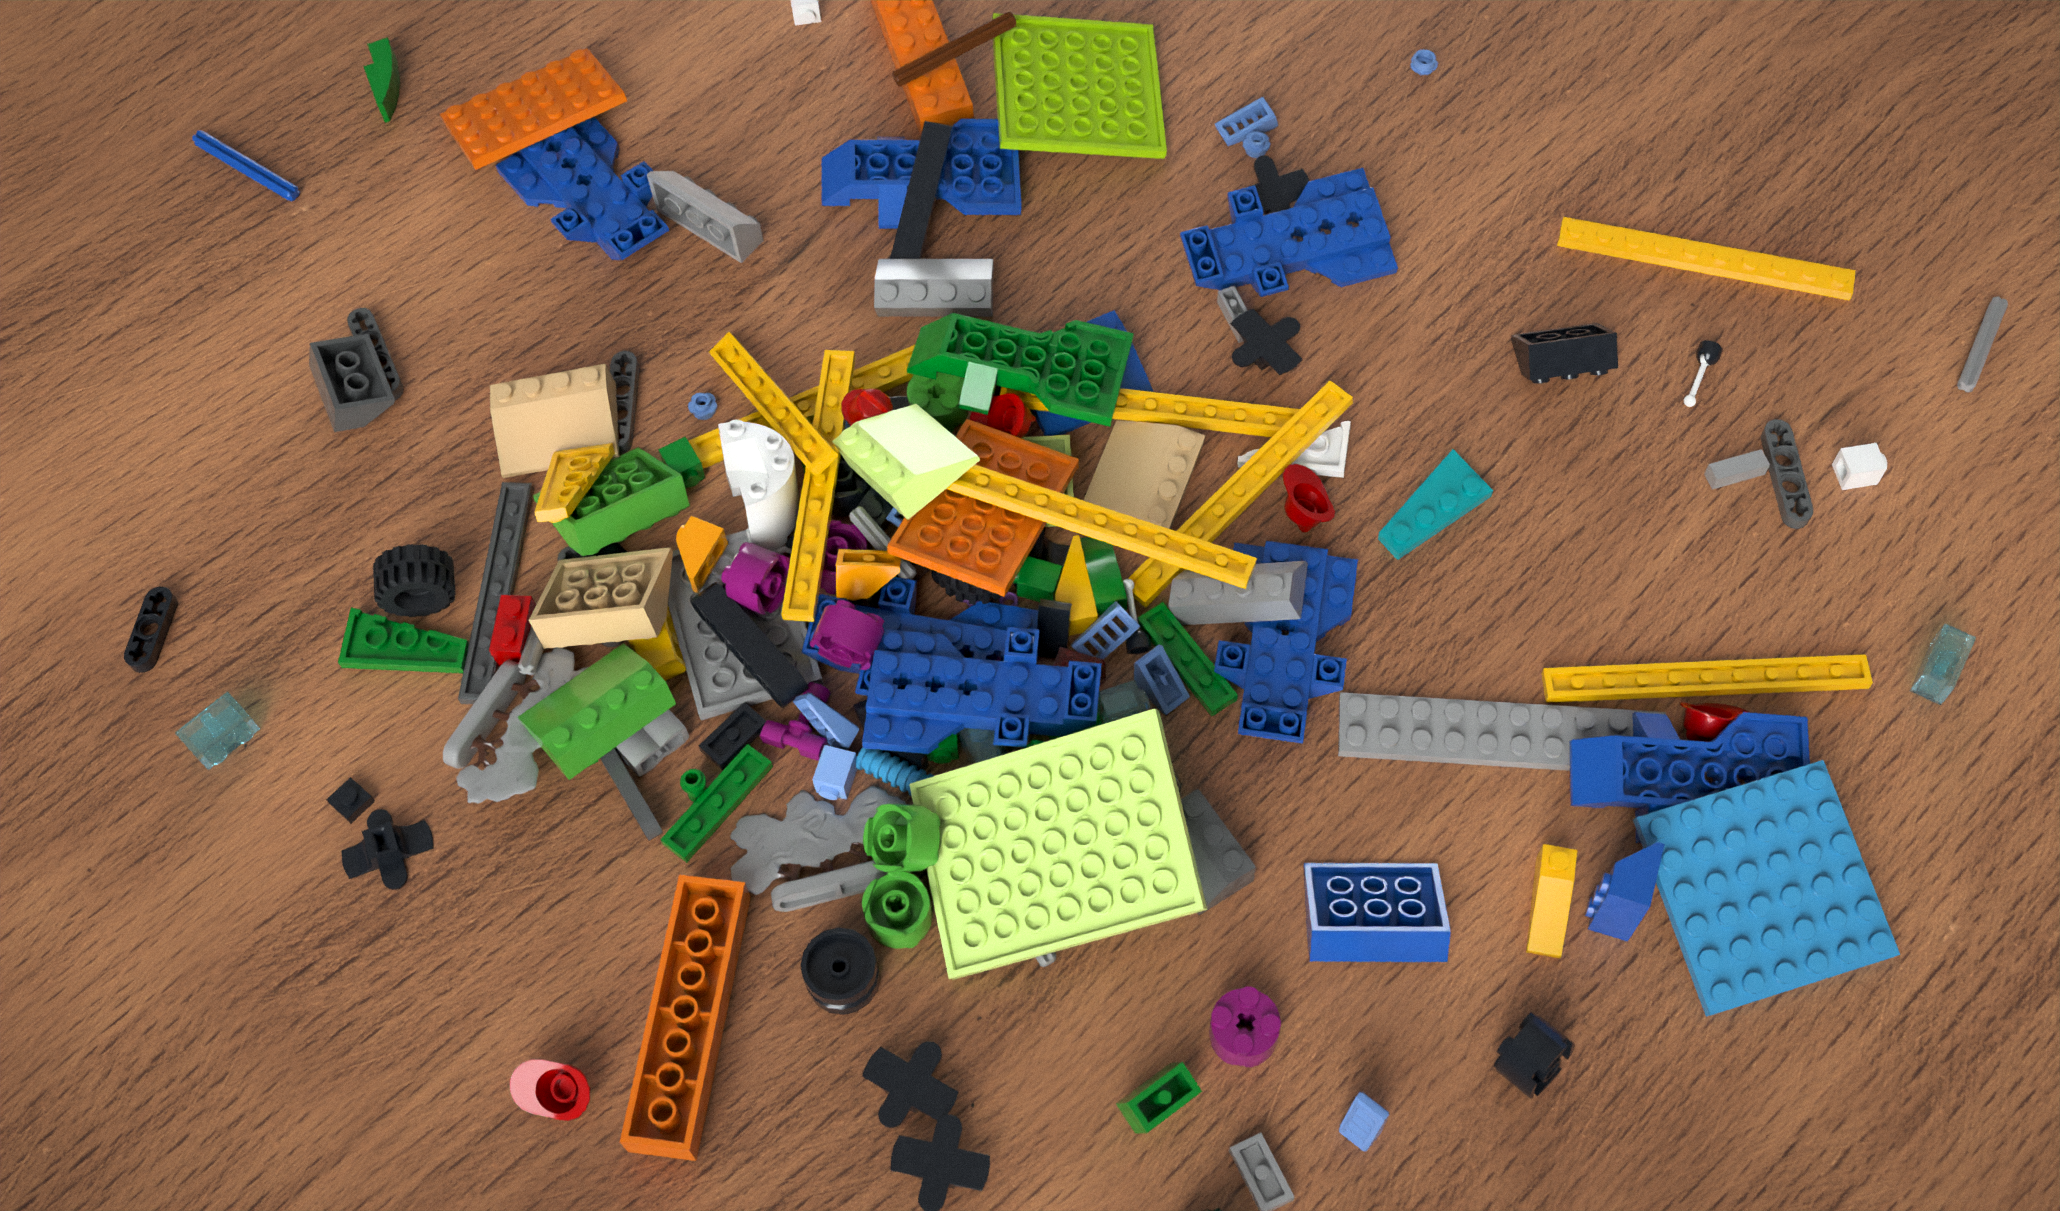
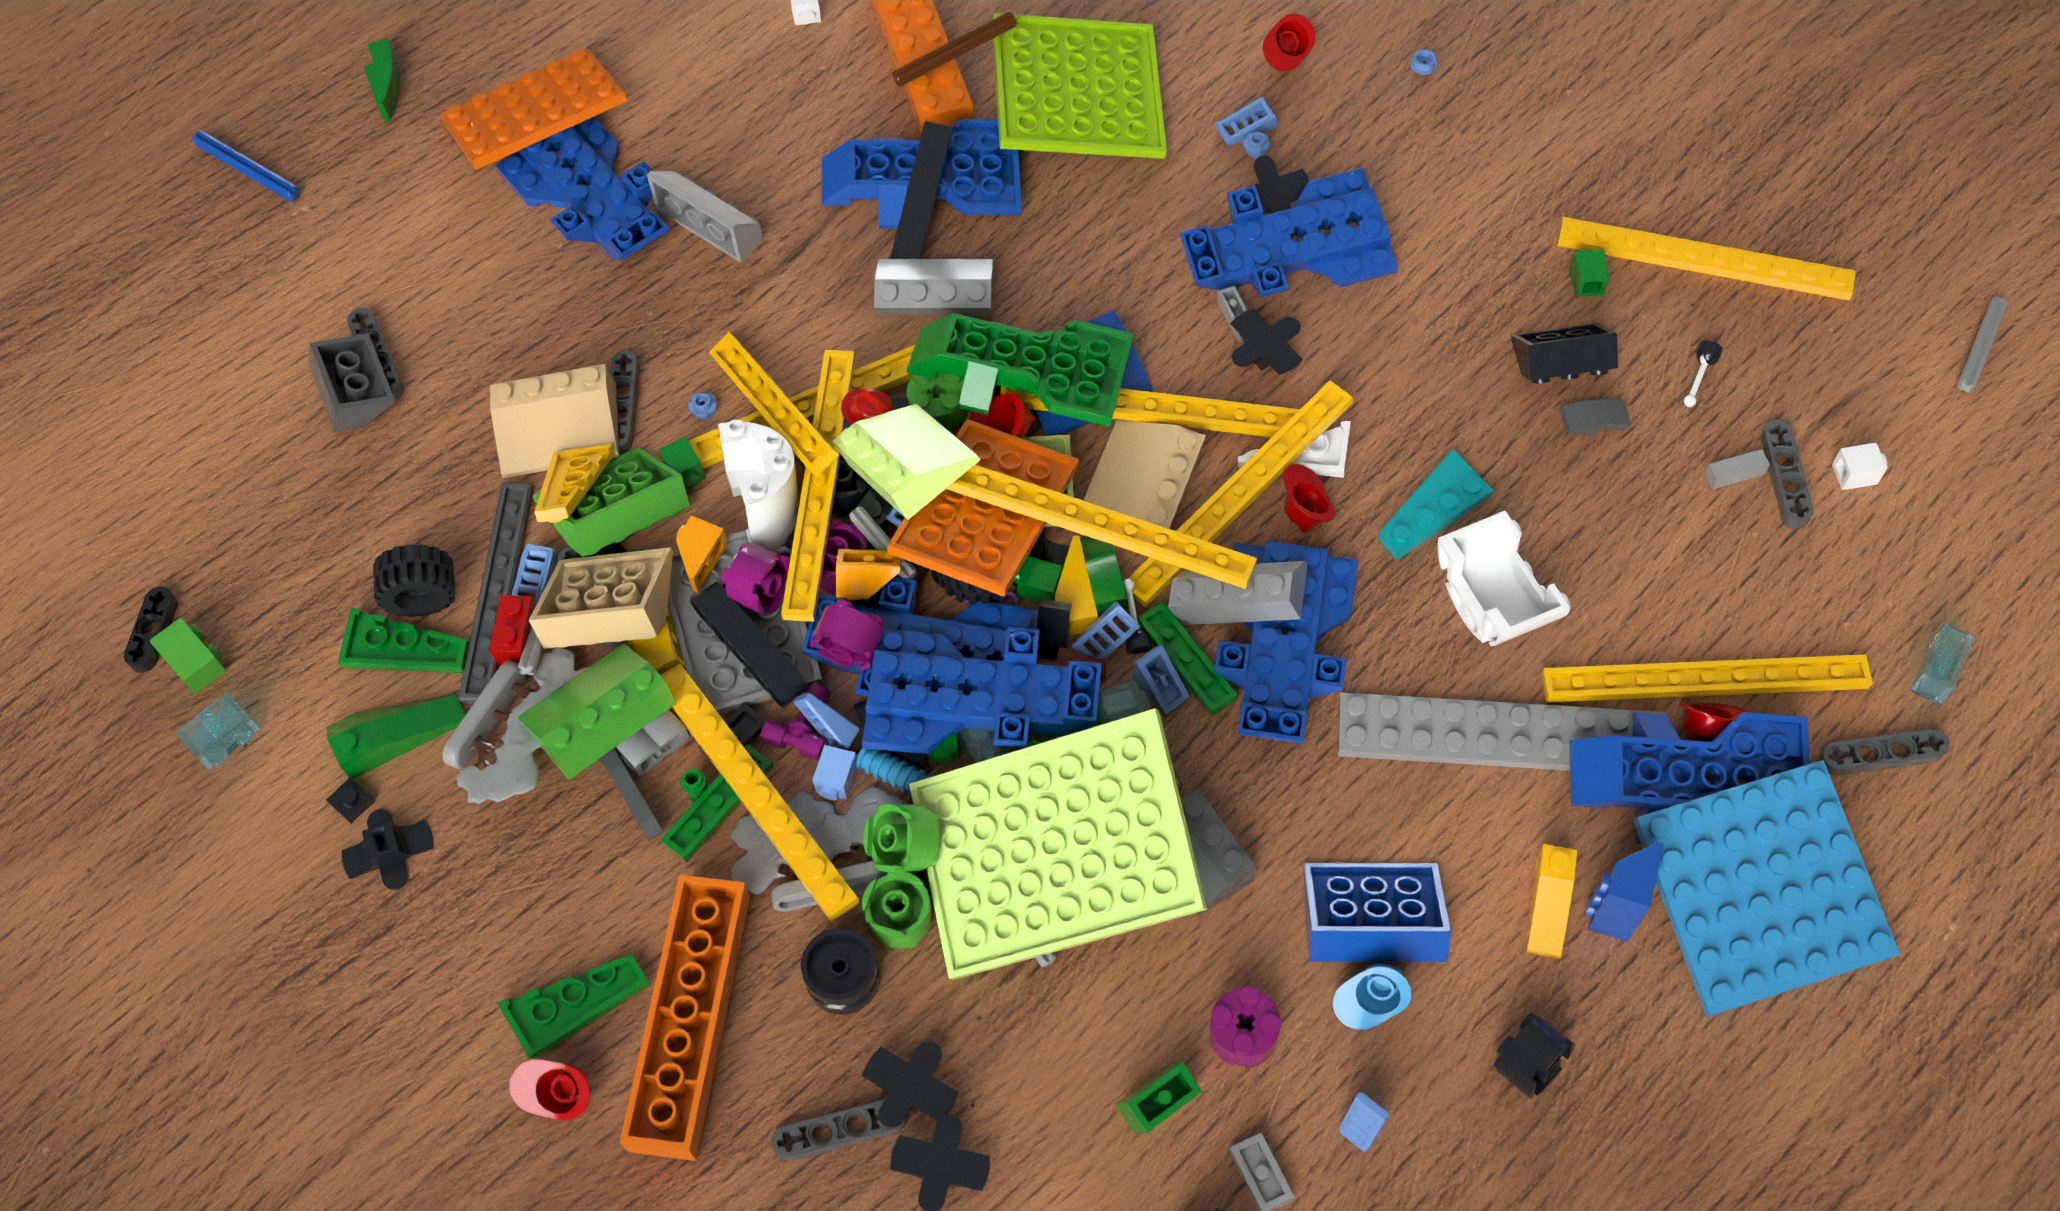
(188, 655): none -> bright green brick
(388, 732): none -> green wedge
(538, 559): none -> medium blue slope
(560, 1010): none -> green wing
(759, 796): none -> yellow plate
(841, 1136): none -> dark grey beam
(1289, 42): none -> red piece
(1372, 997): none -> piece
(1493, 583): none -> white cylinder
(1589, 273): none -> green brick
(1596, 414): none -> dark grey slope
(1884, 755): none -> dark grey beam

